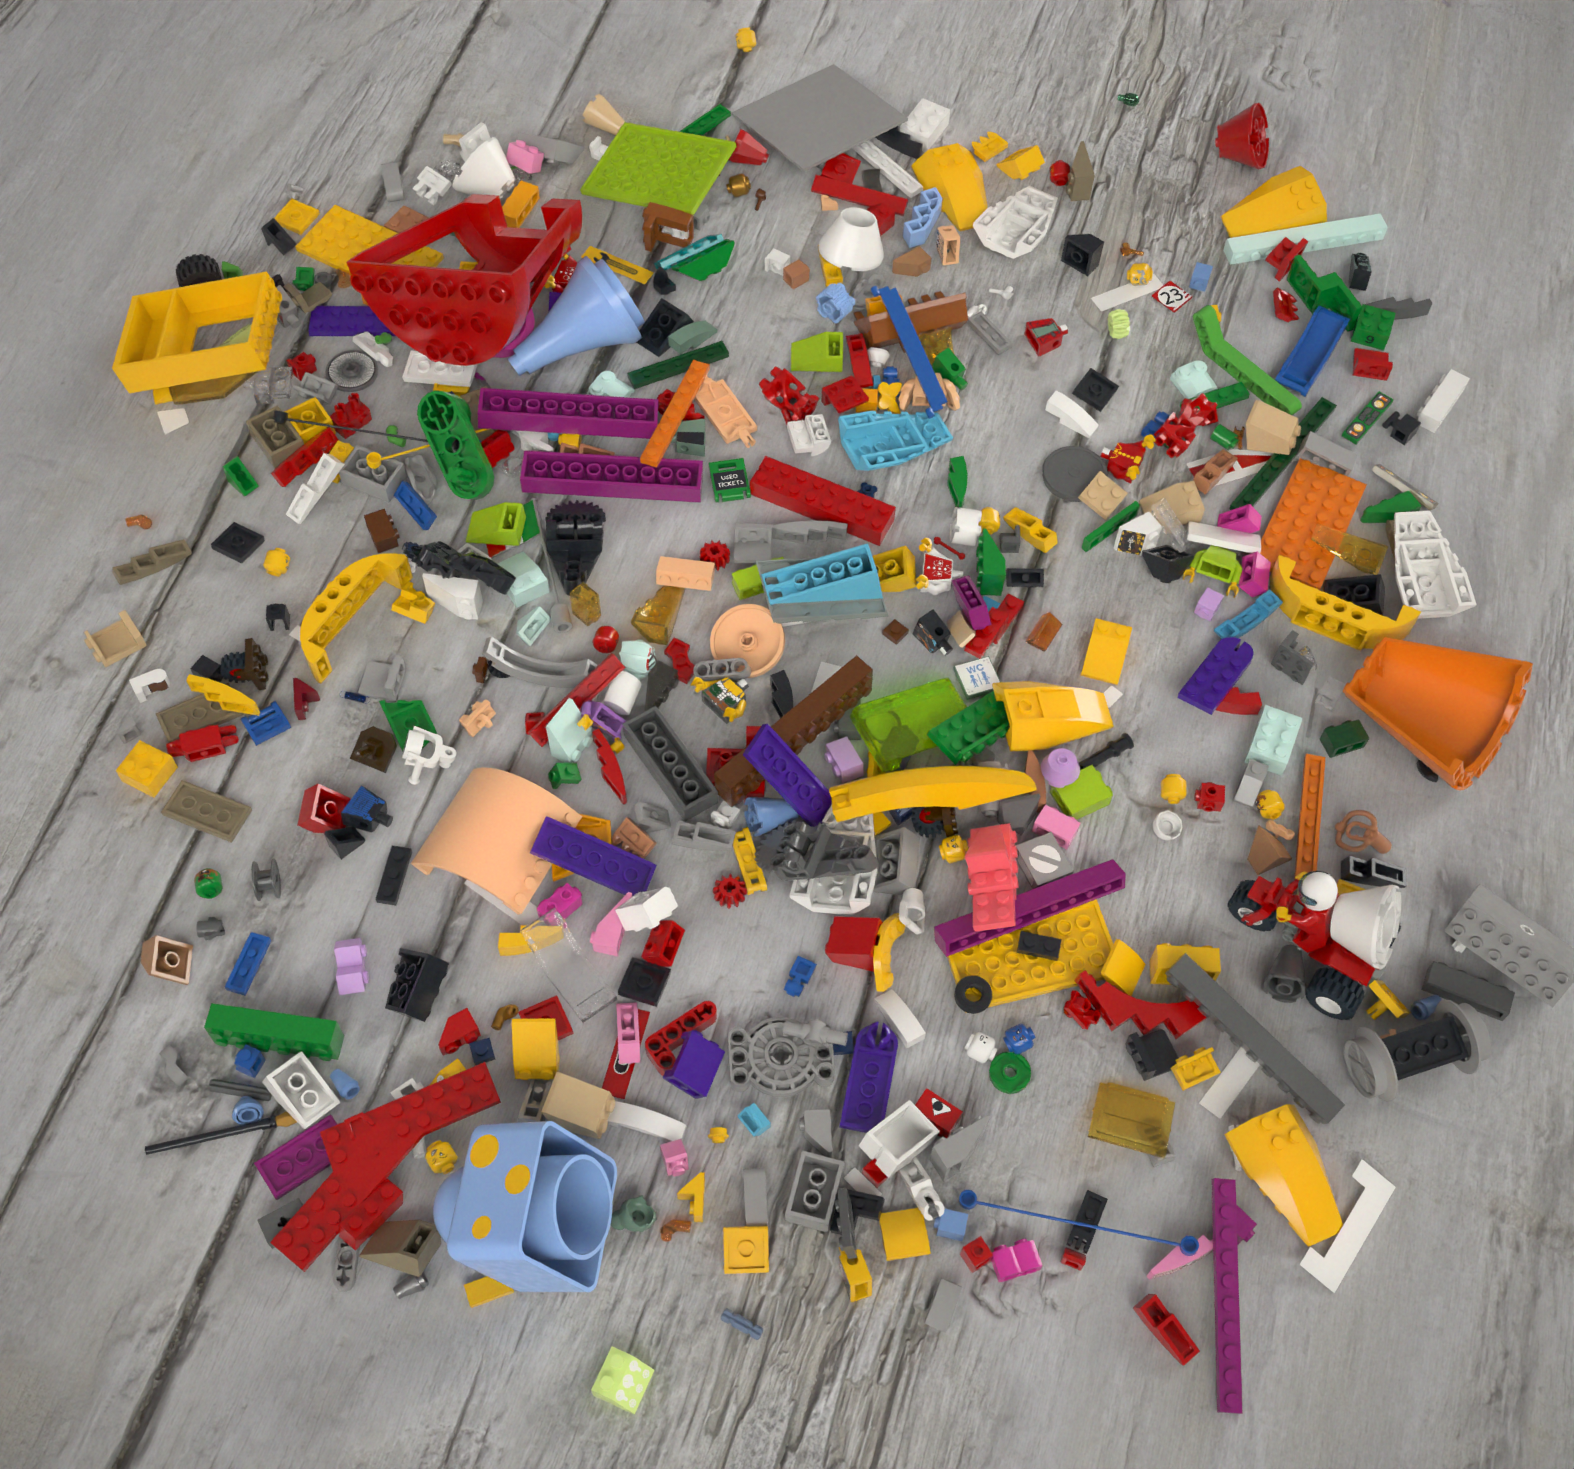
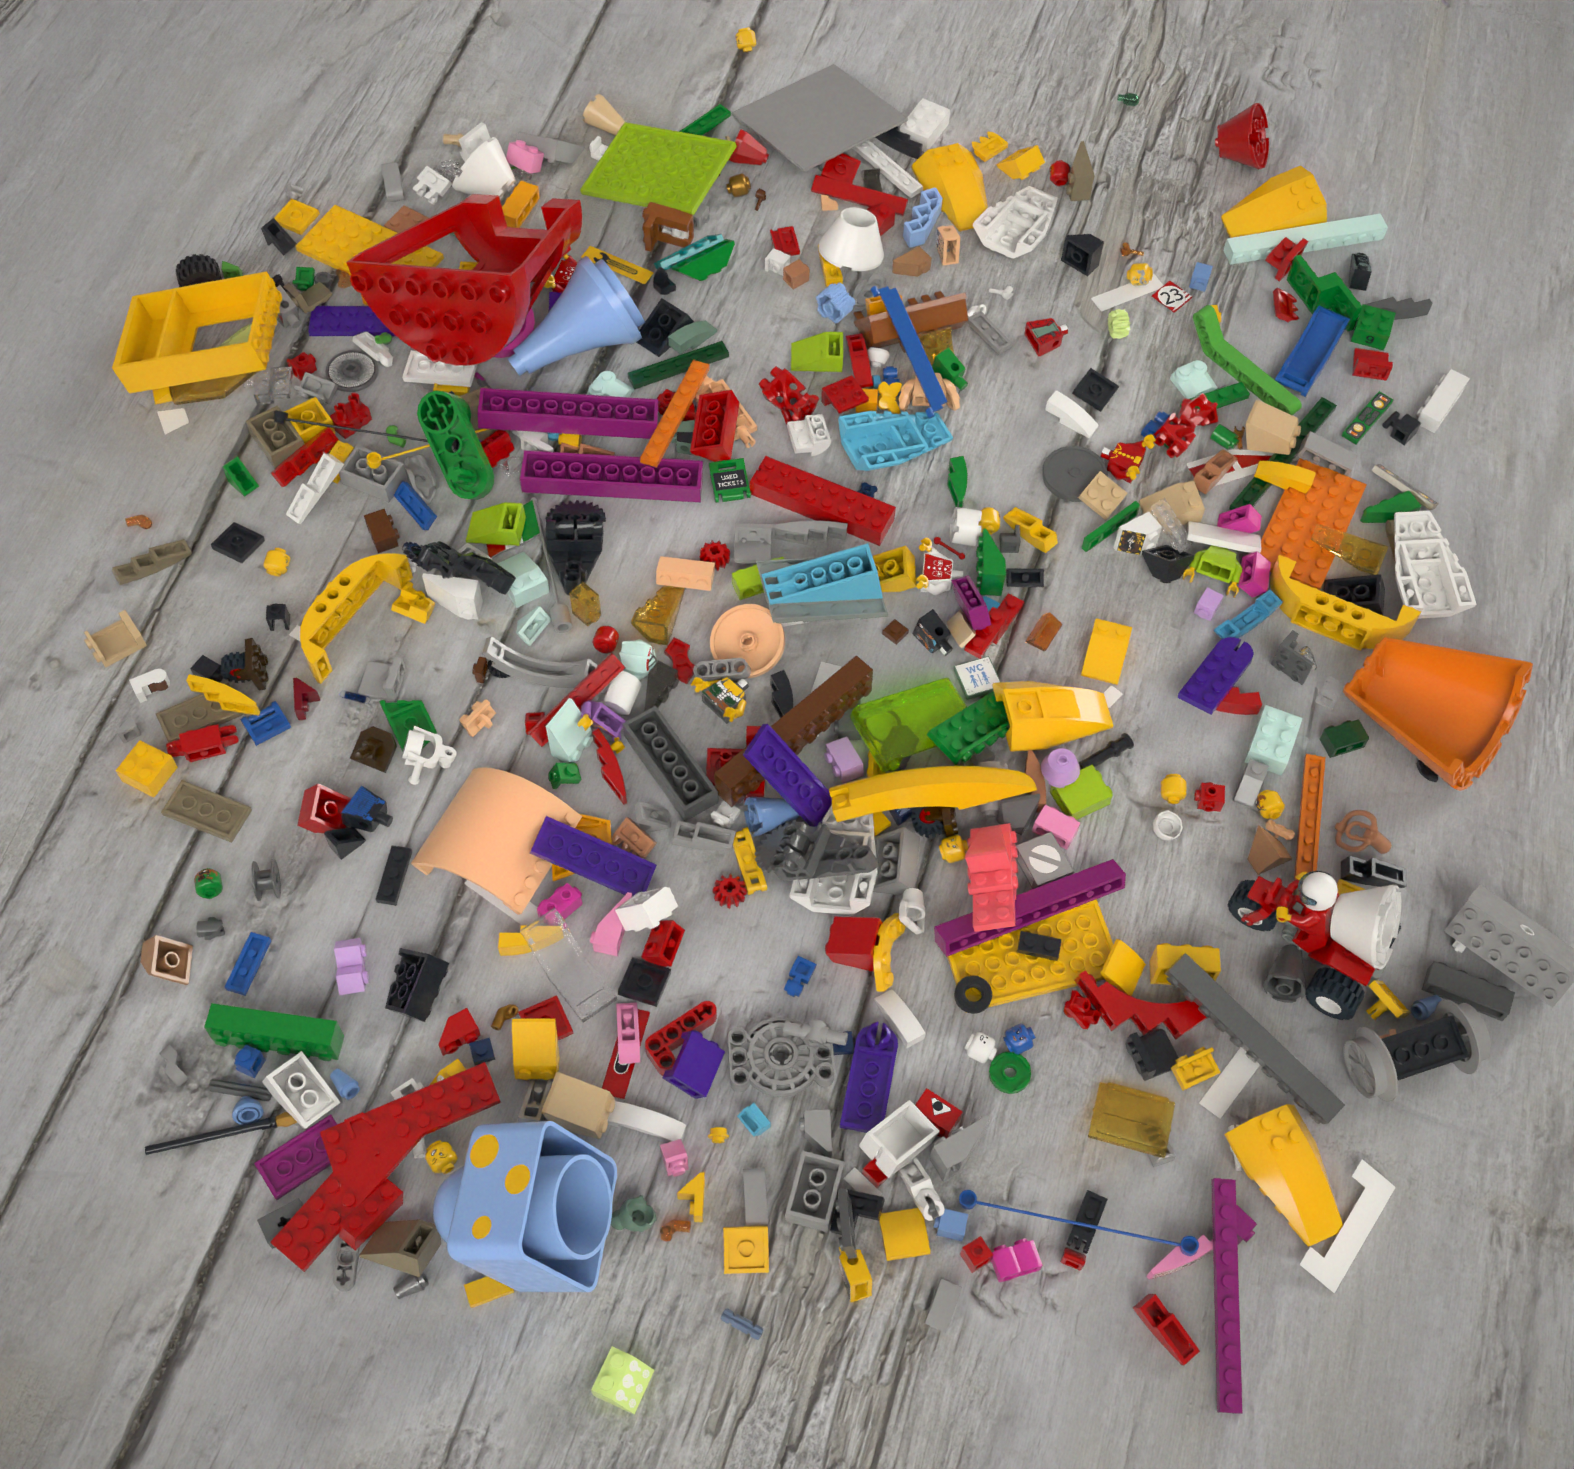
(715, 425): none -> red slope
(785, 240): none -> red plate
(1285, 475): none -> yellow slope

